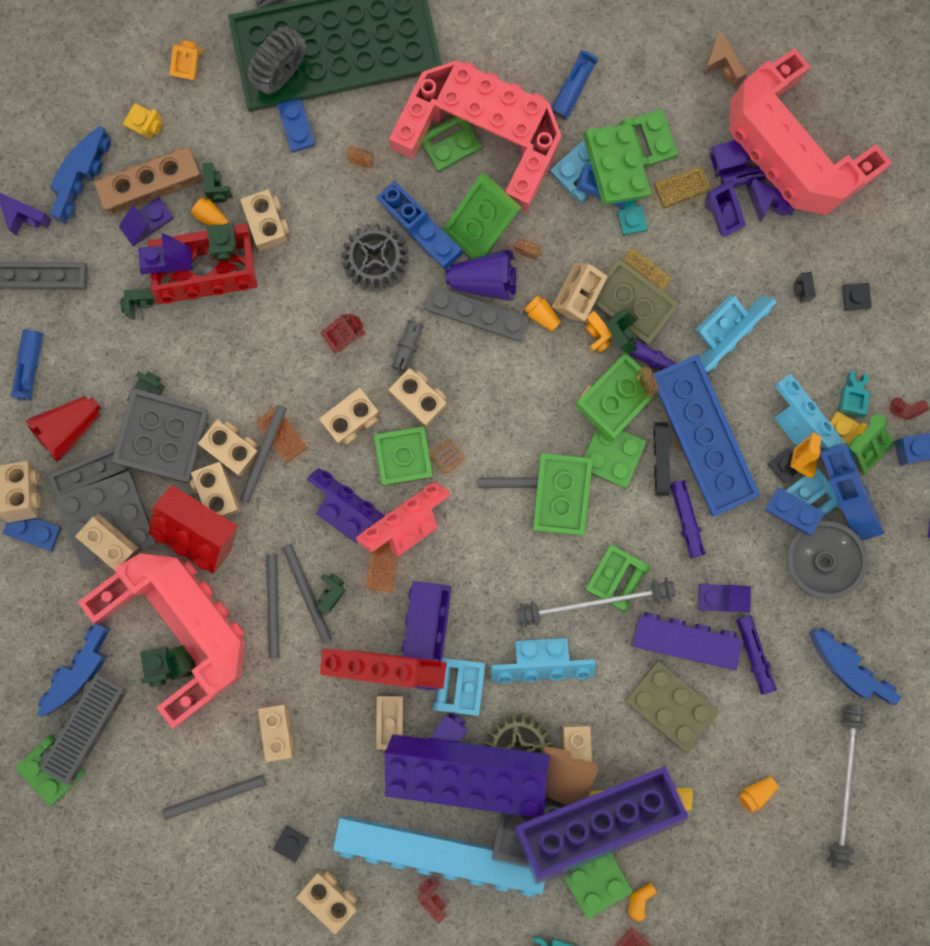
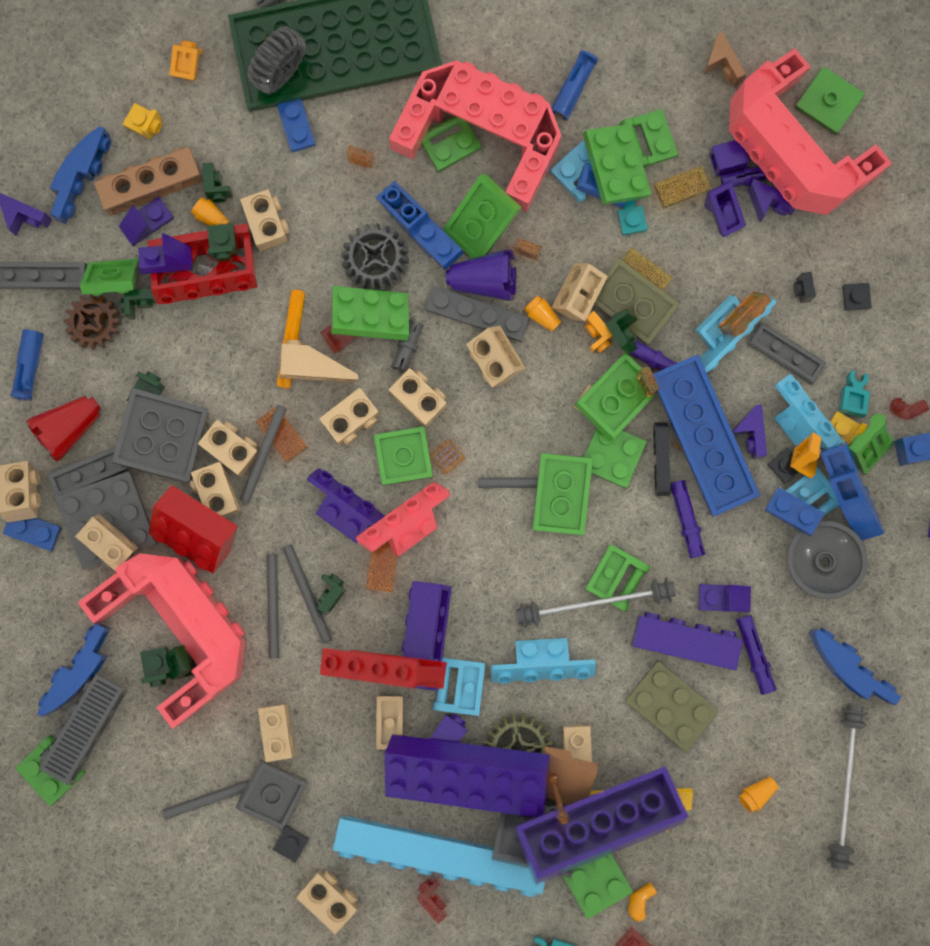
(82, 330): none -> reddish brown gear
(110, 276): none -> bright green plate
(271, 794): none -> dark grey plate
(292, 326): none -> light orange axle
(306, 363): none -> tan slope
(369, 313): none -> bright green plate
(500, 352): none -> tan brick
(563, 816): none -> clear orange hinge
(744, 313): none -> clear orange plate
(754, 426): none -> dark purple slope
(786, 353): none -> dark grey tile
(829, 100): none -> bright green plate

